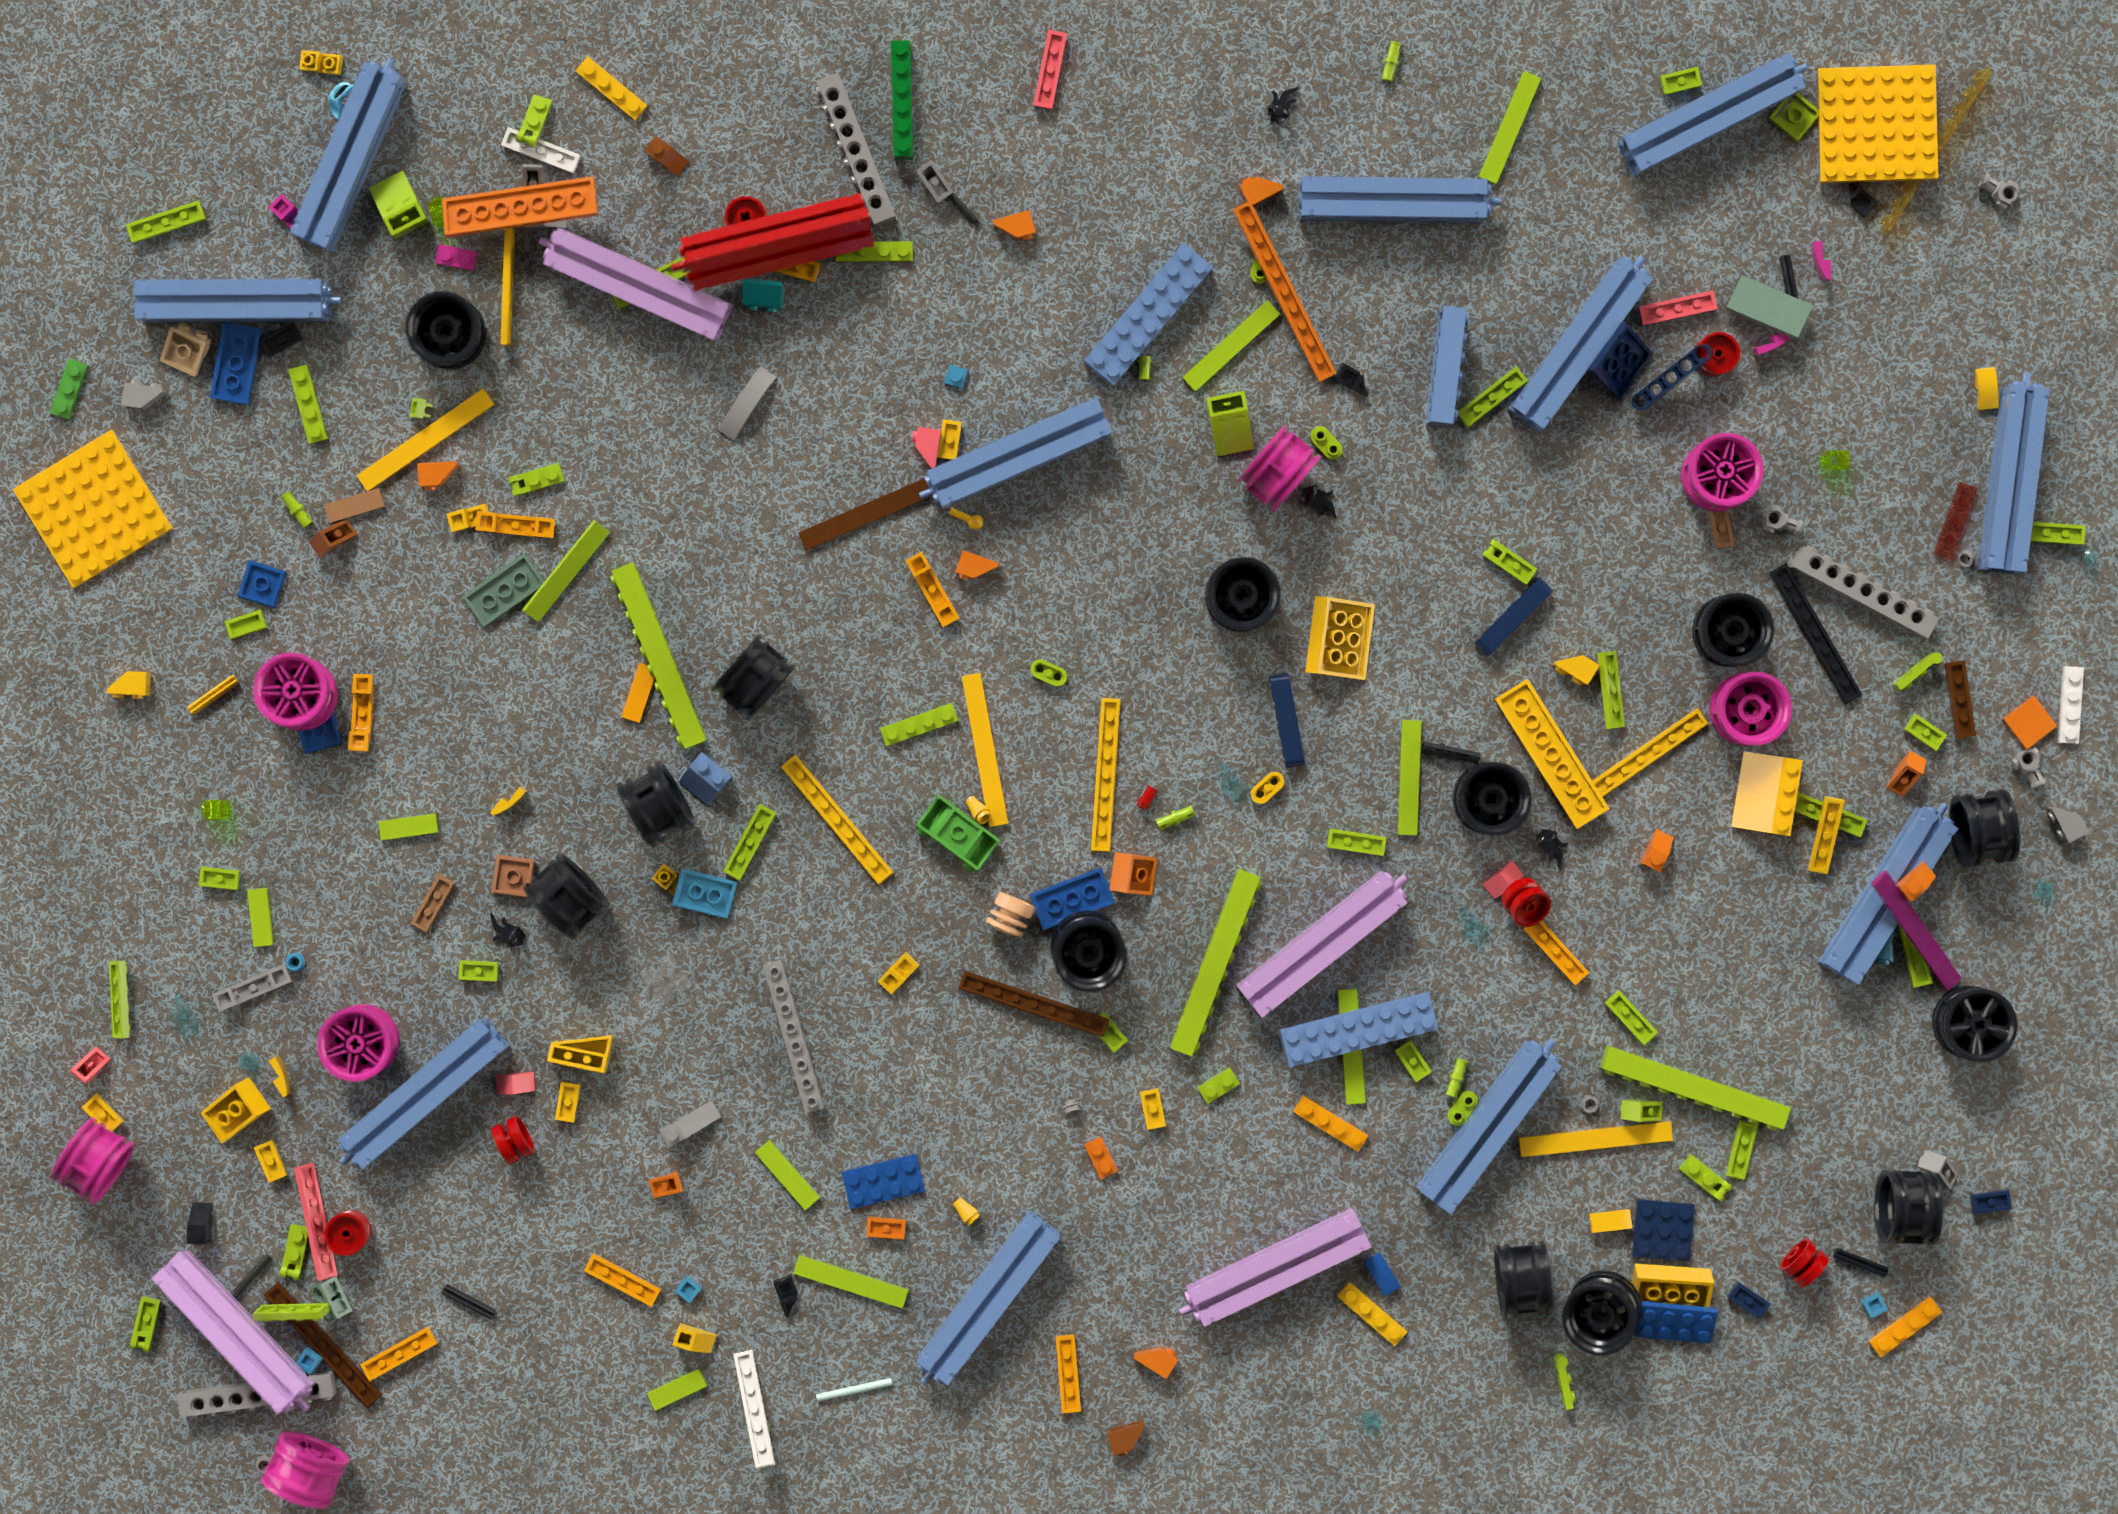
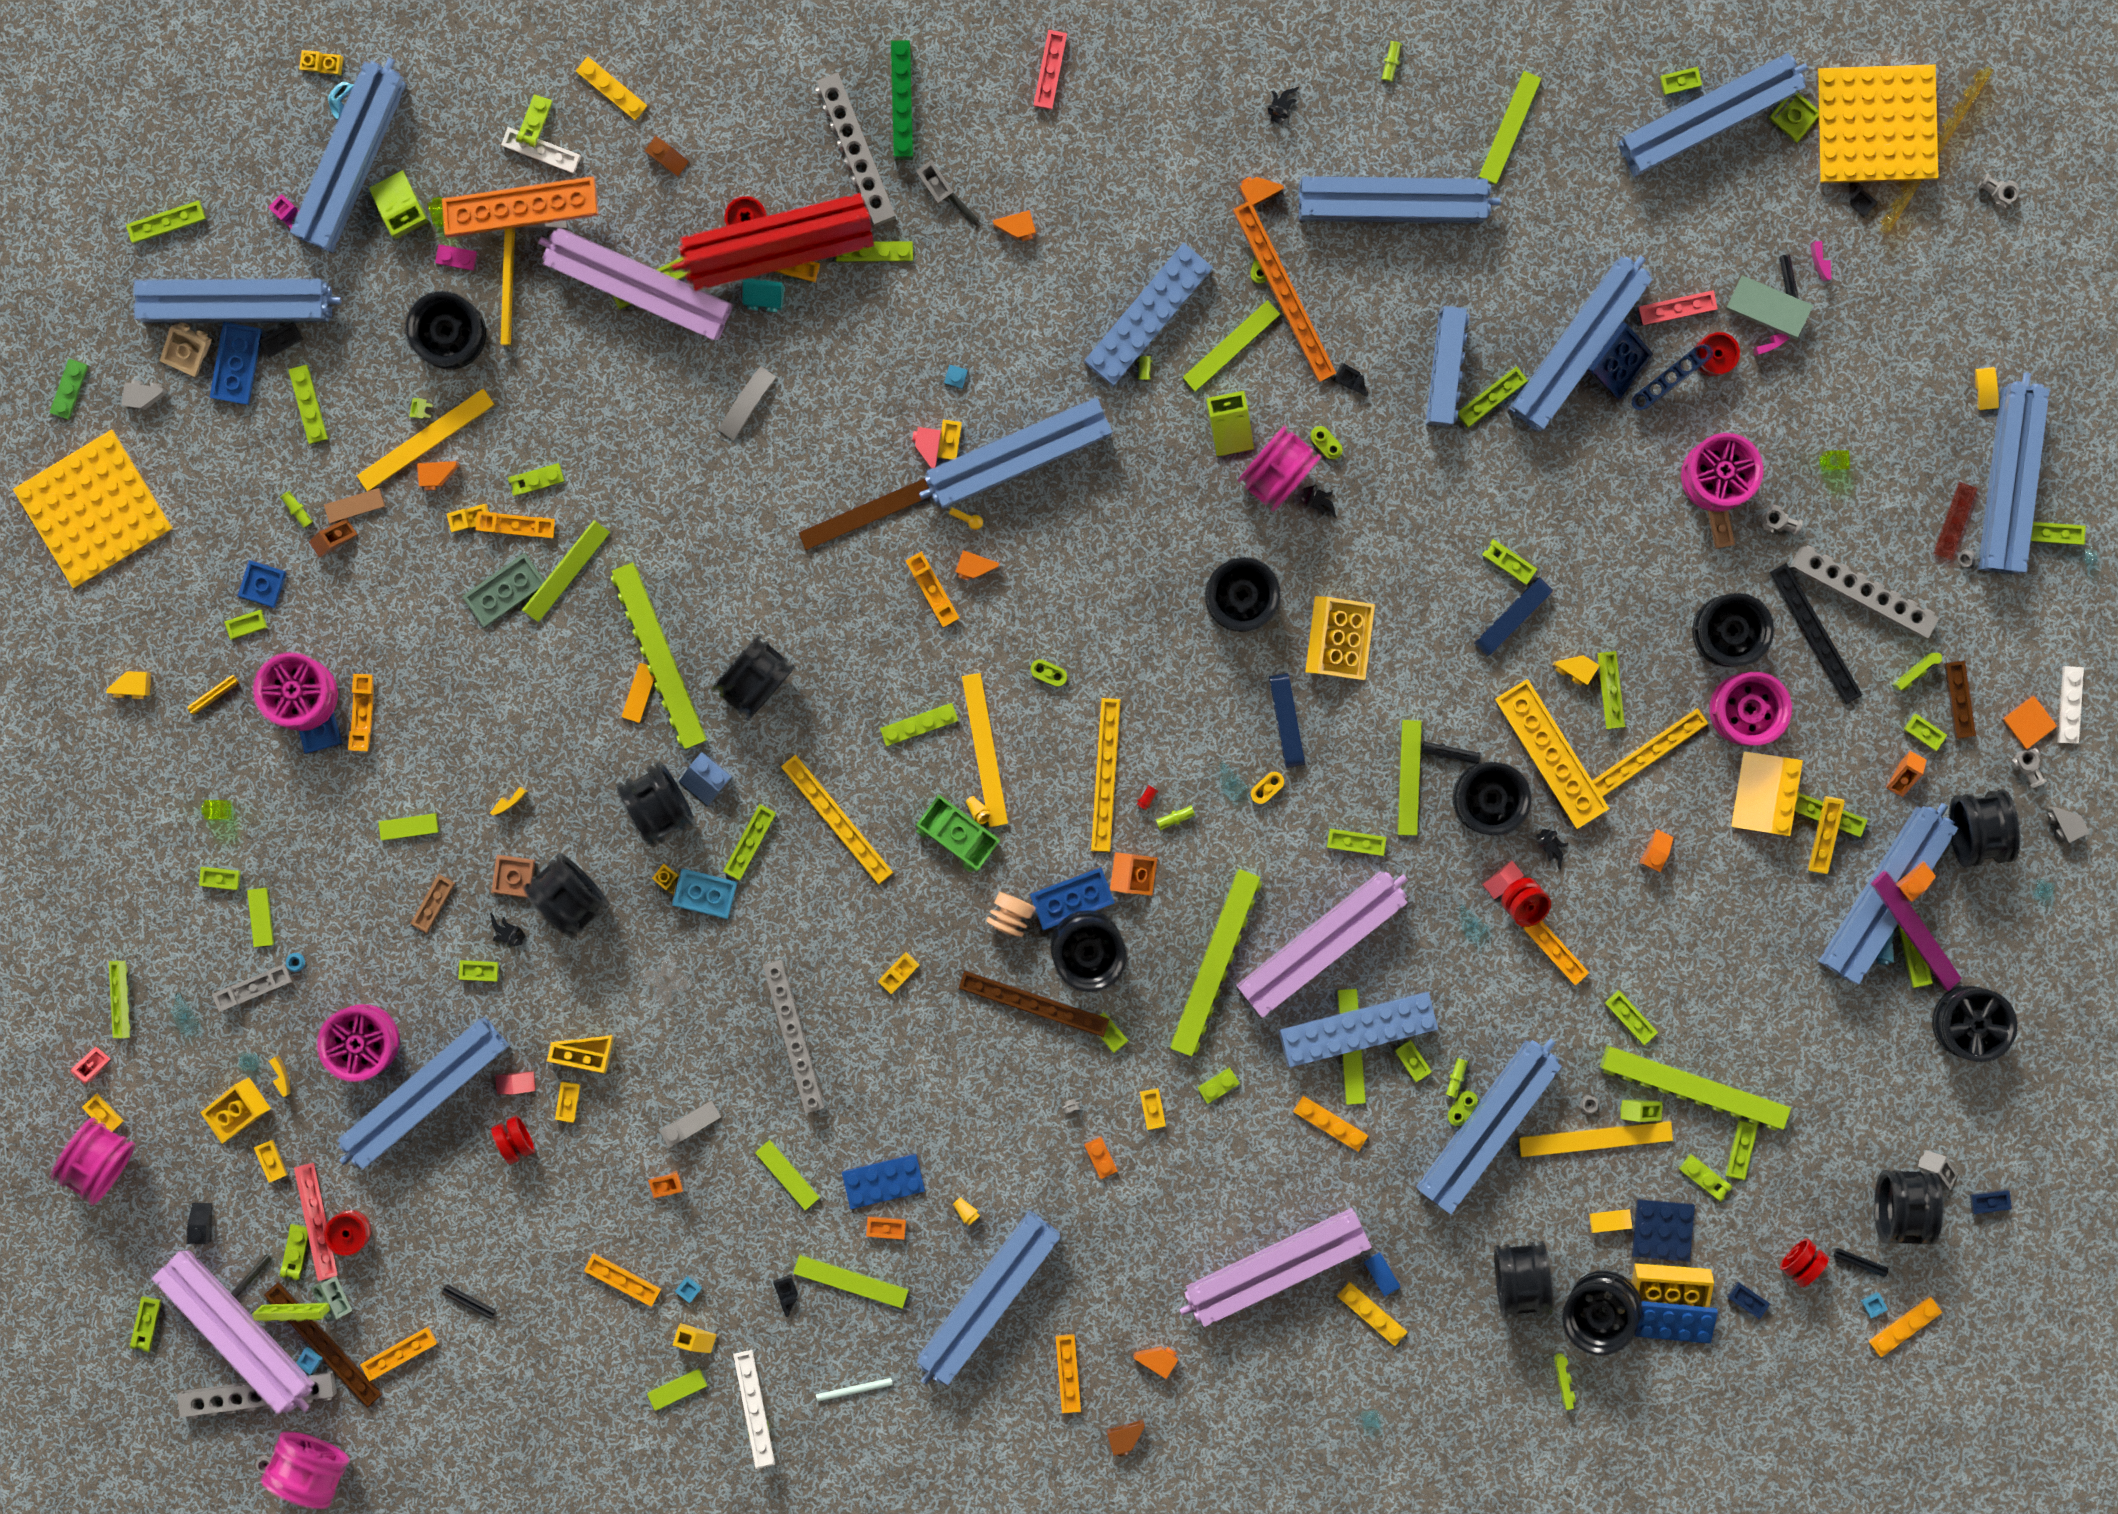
(533, 175): light grey slope -> none

